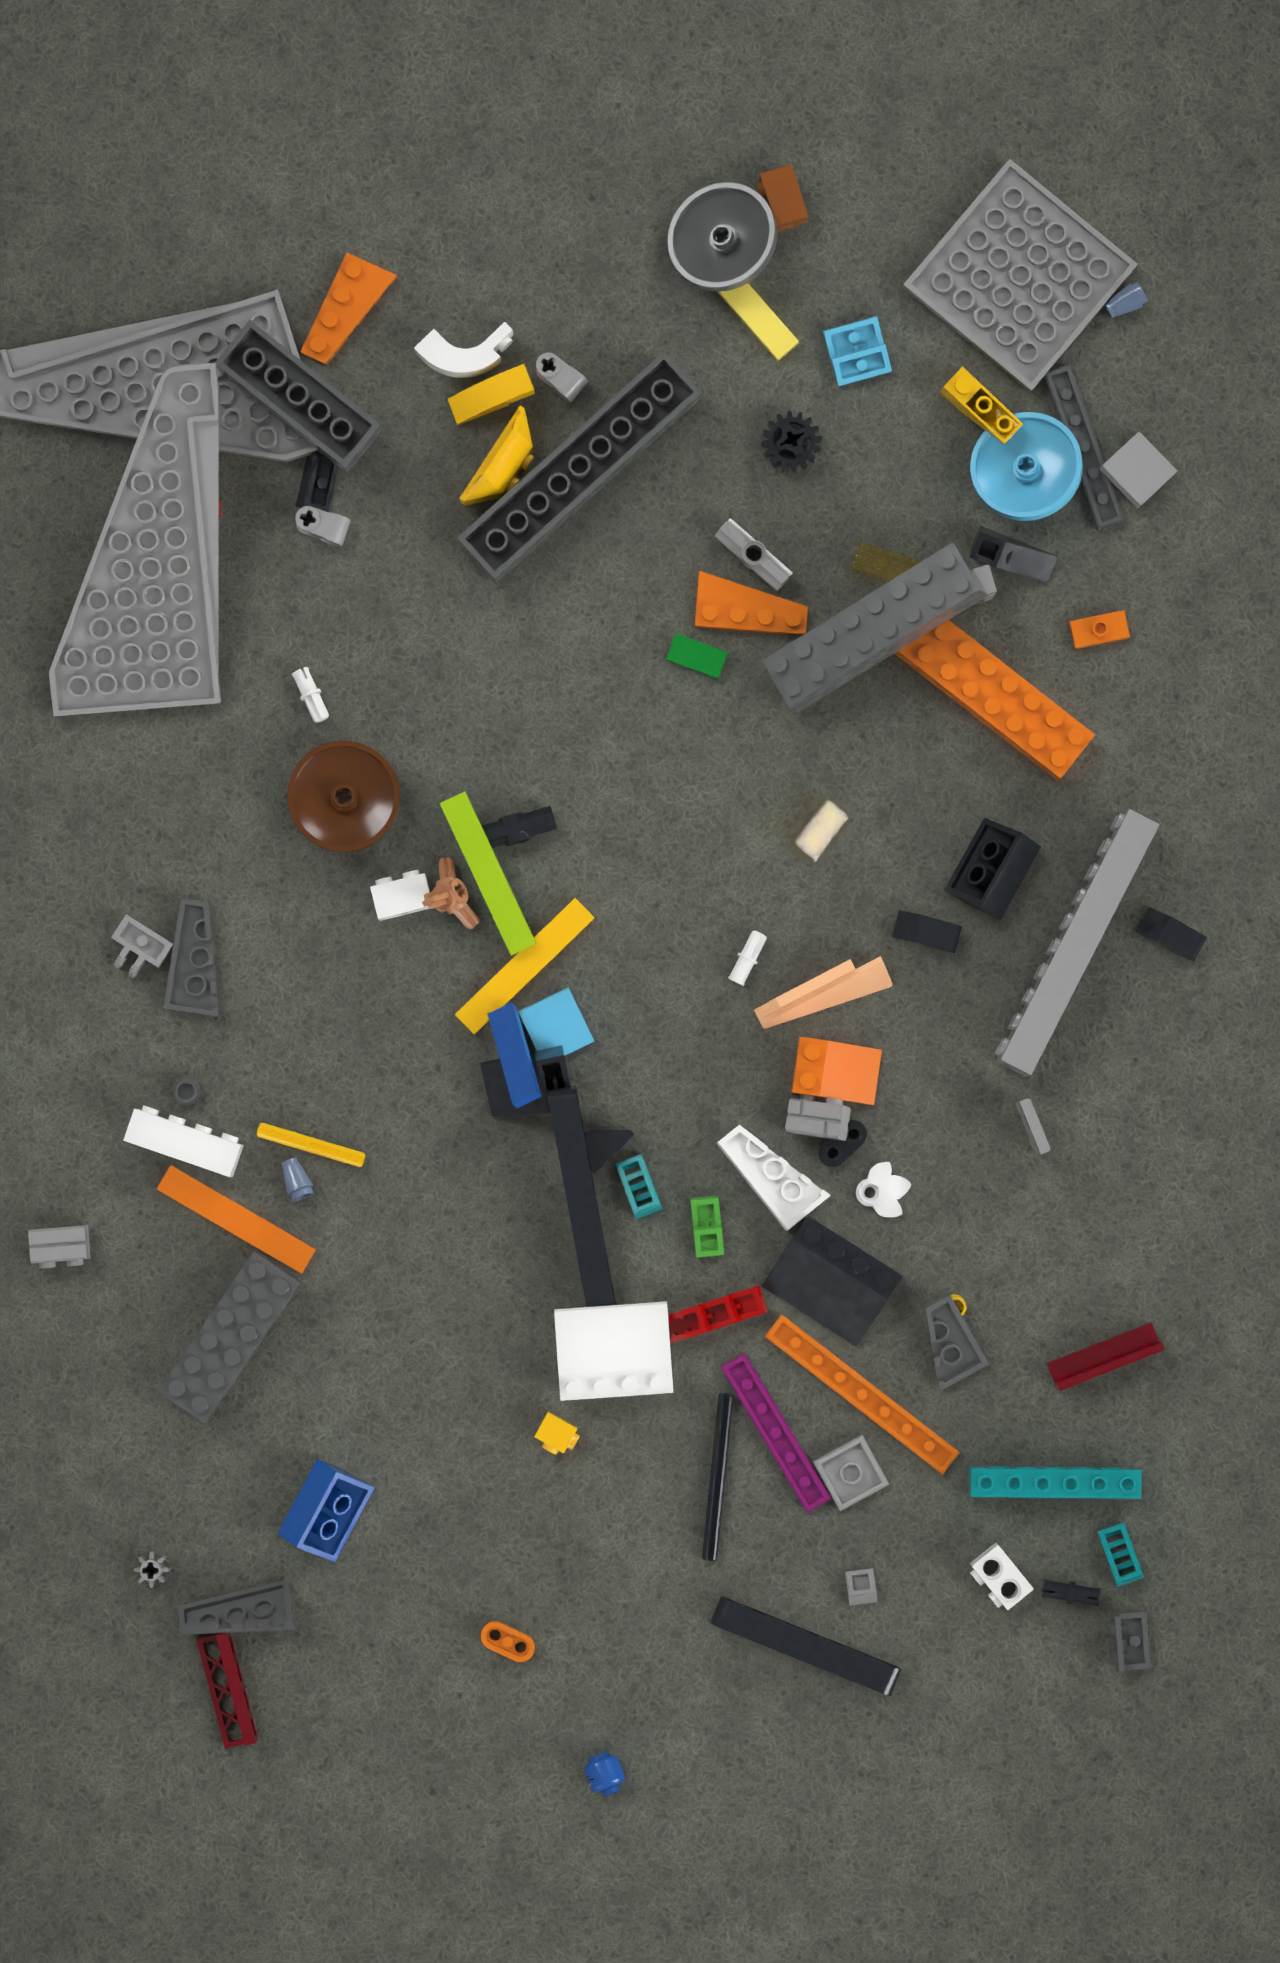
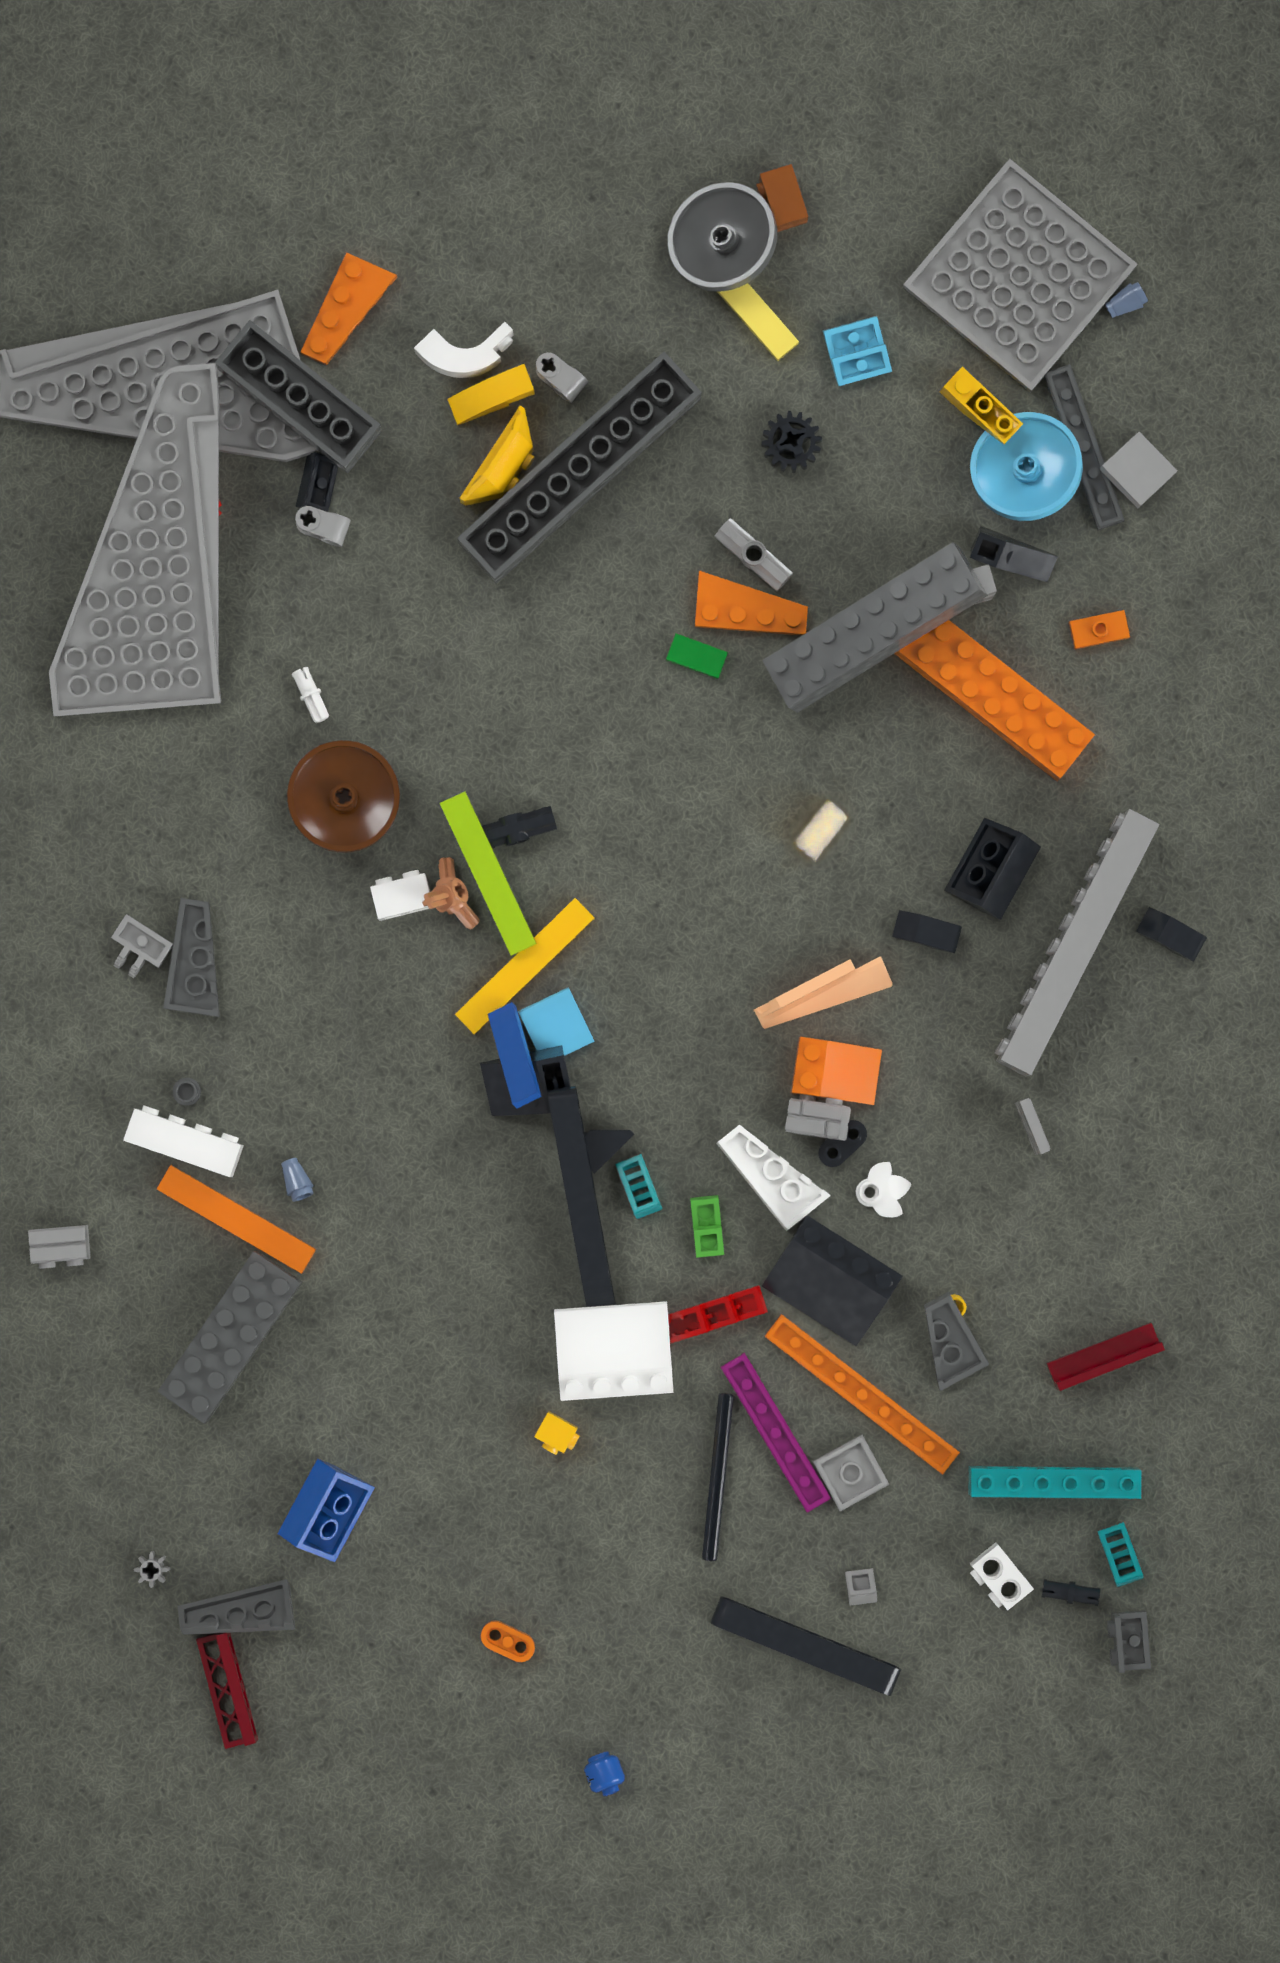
(311, 1144): yellow axle -> none
(747, 958): white axle -> none
(881, 562): clear yellow tile -> none

